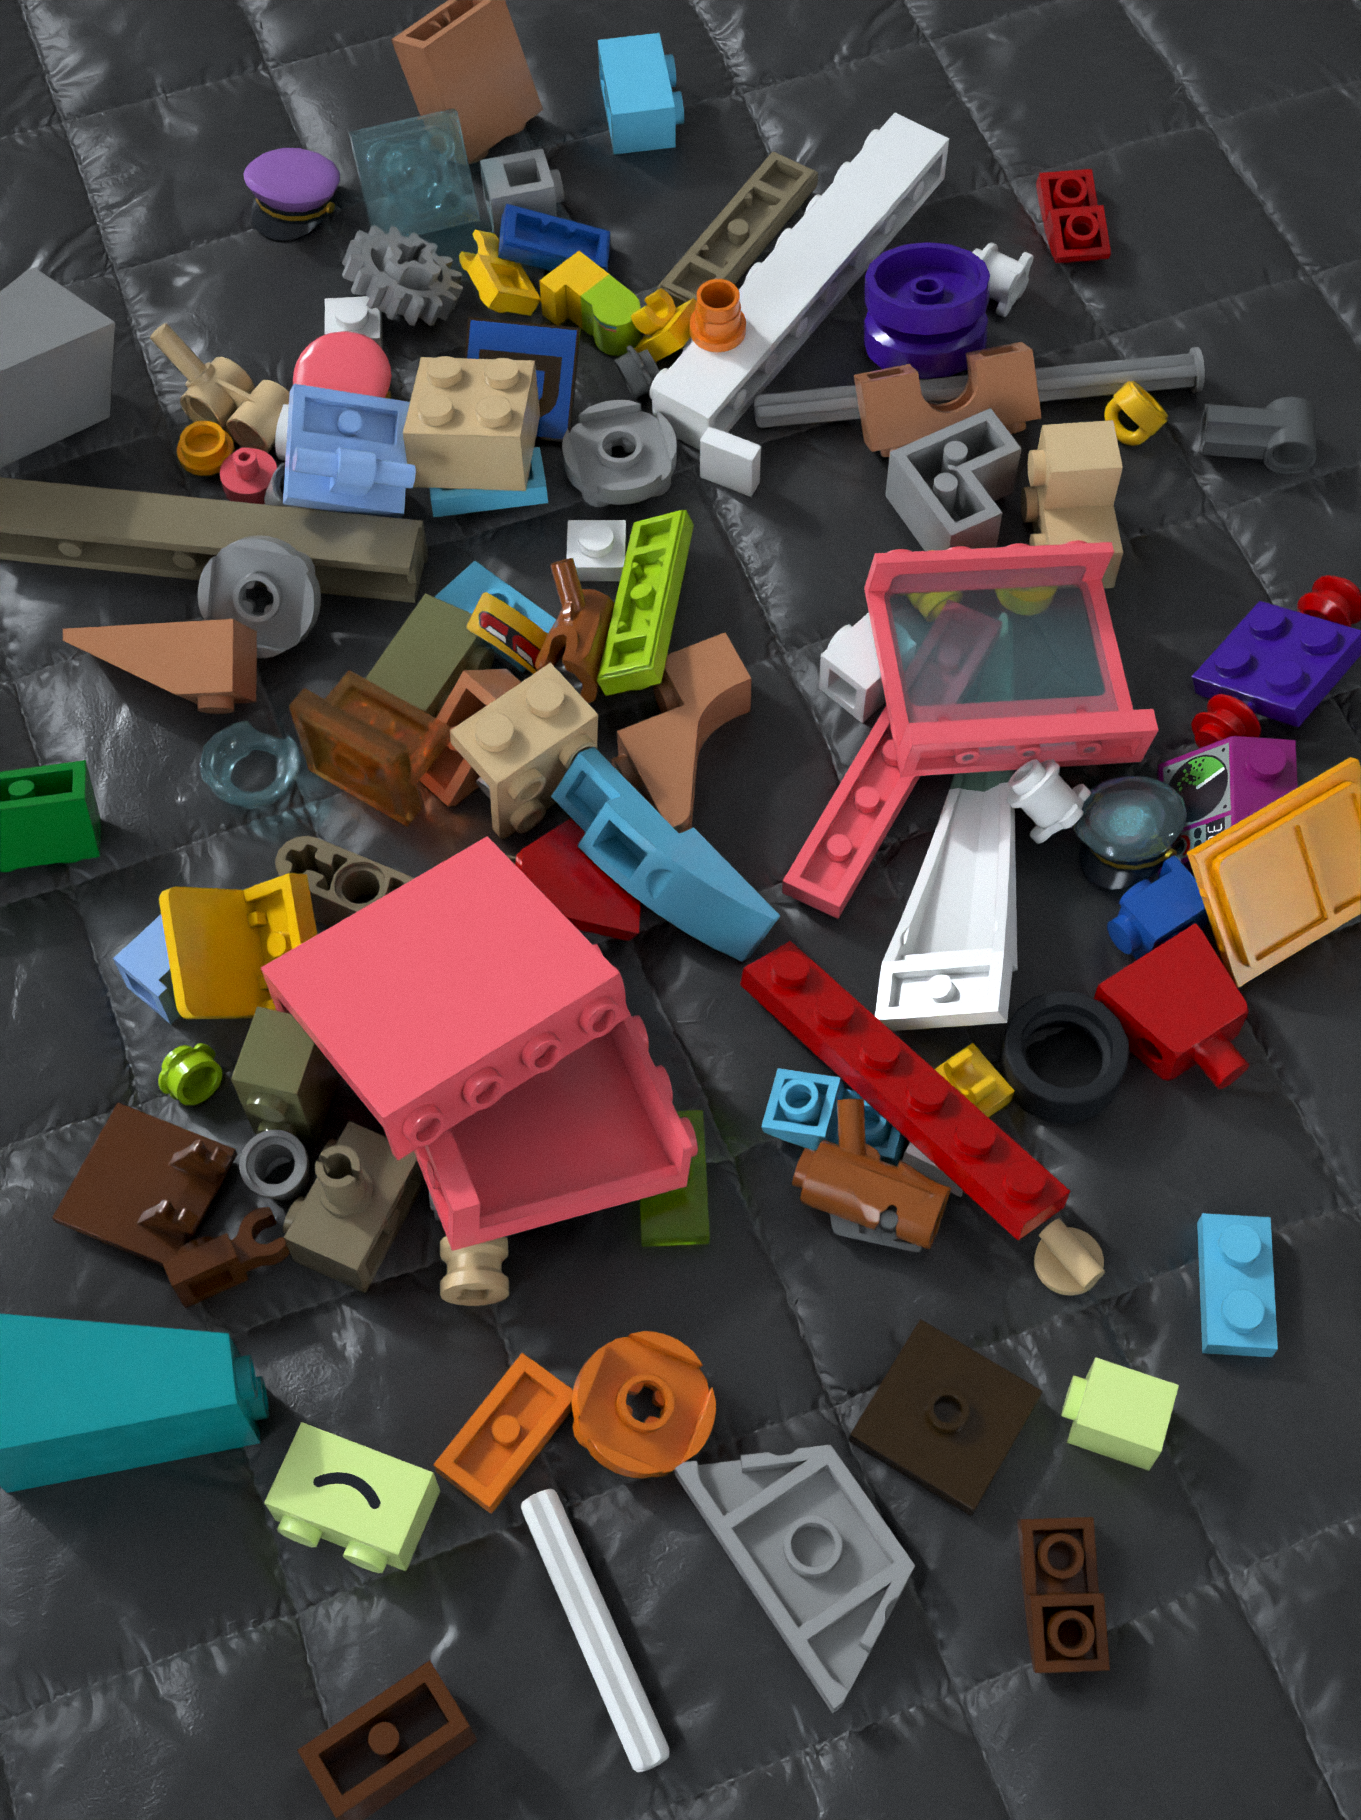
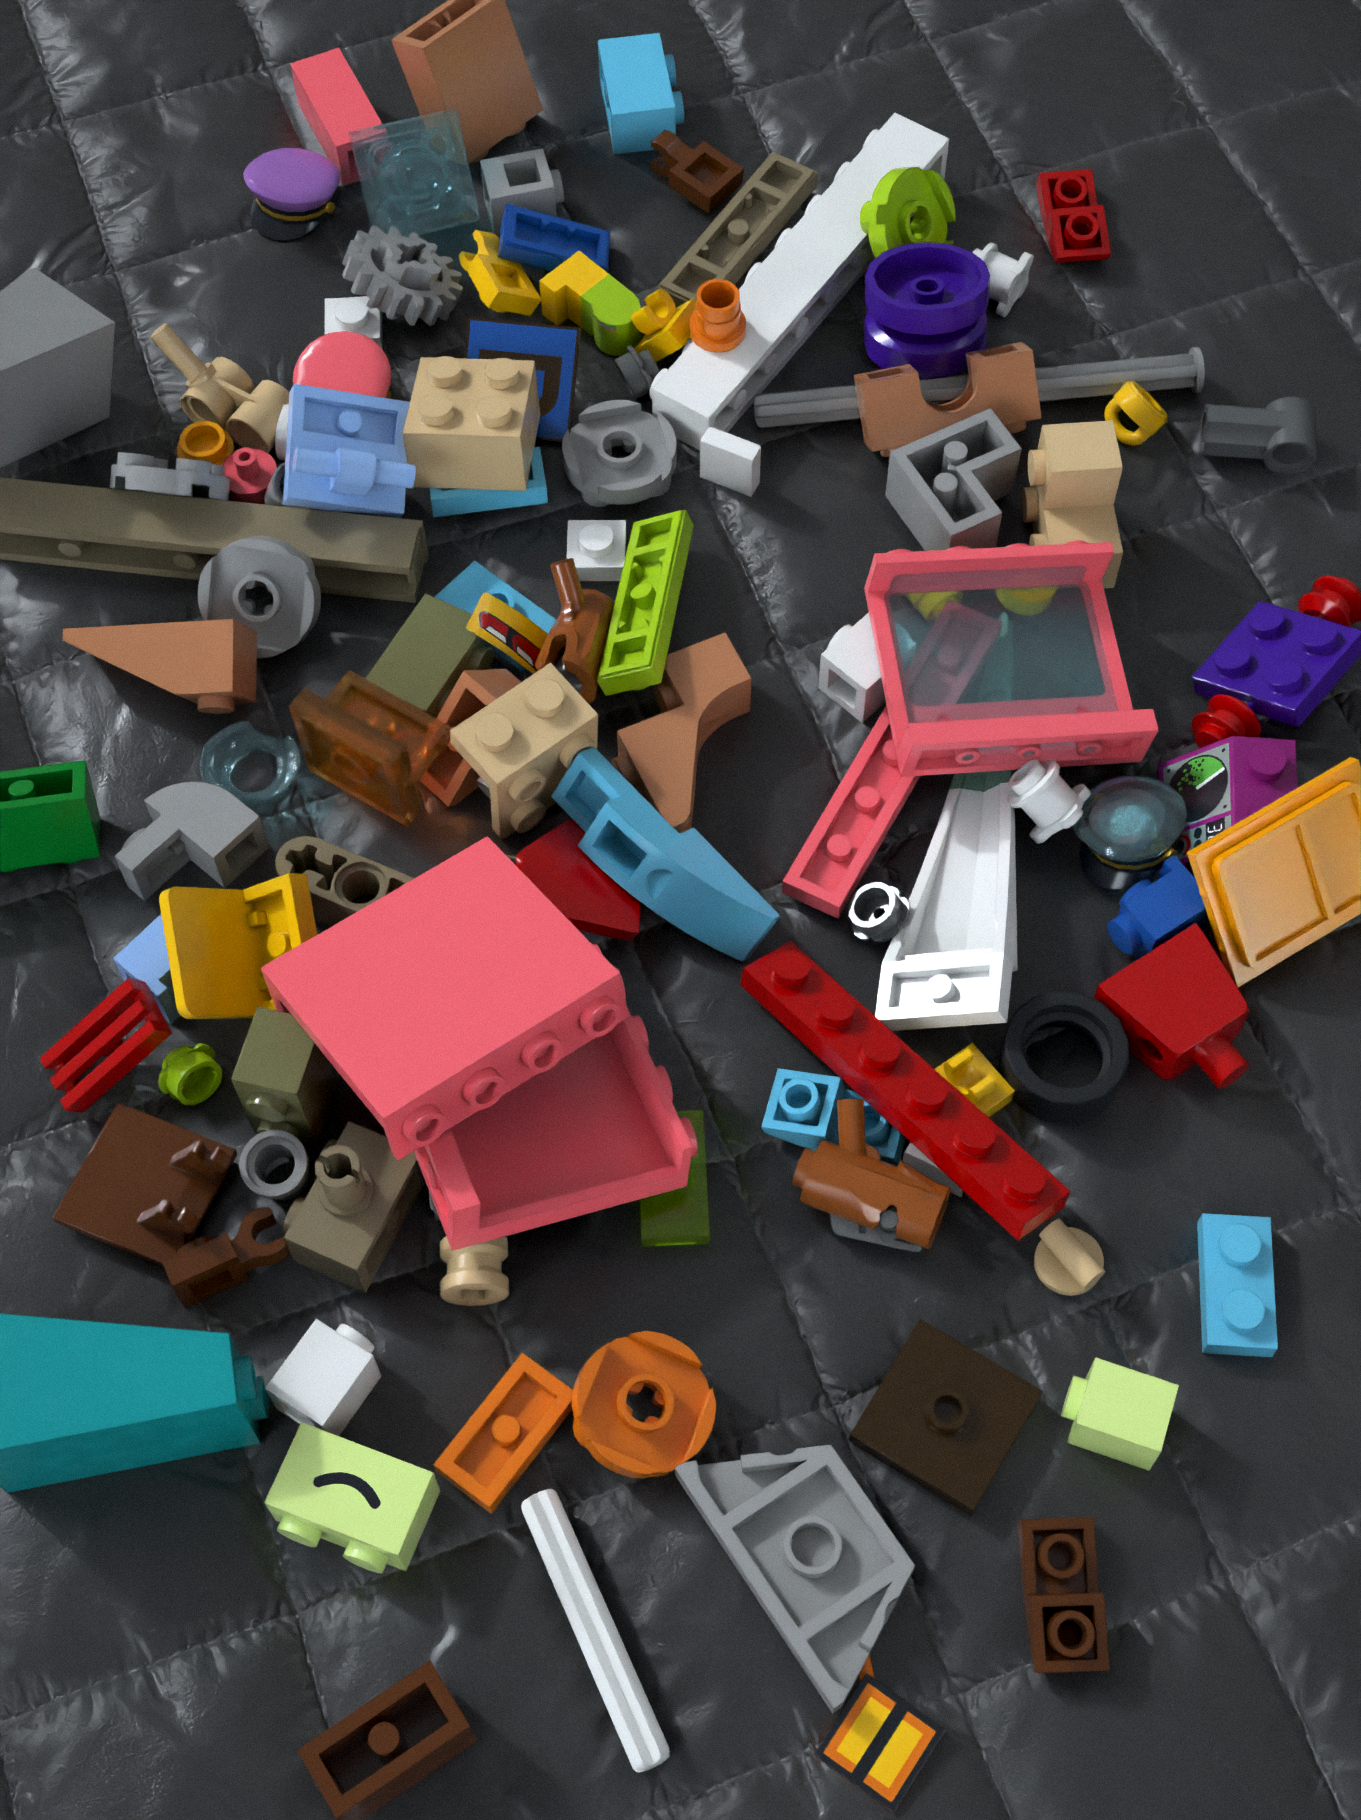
(101, 1035): none -> red tile
(152, 475): none -> light grey plate
(196, 825): none -> light grey brick
(325, 1377): none -> white brick
(333, 106): none -> coral brick
(696, 173): none -> reddish brown plate
(872, 901): none -> dark grey plate
(879, 1741): none -> piece
(896, 198): none -> lime plate

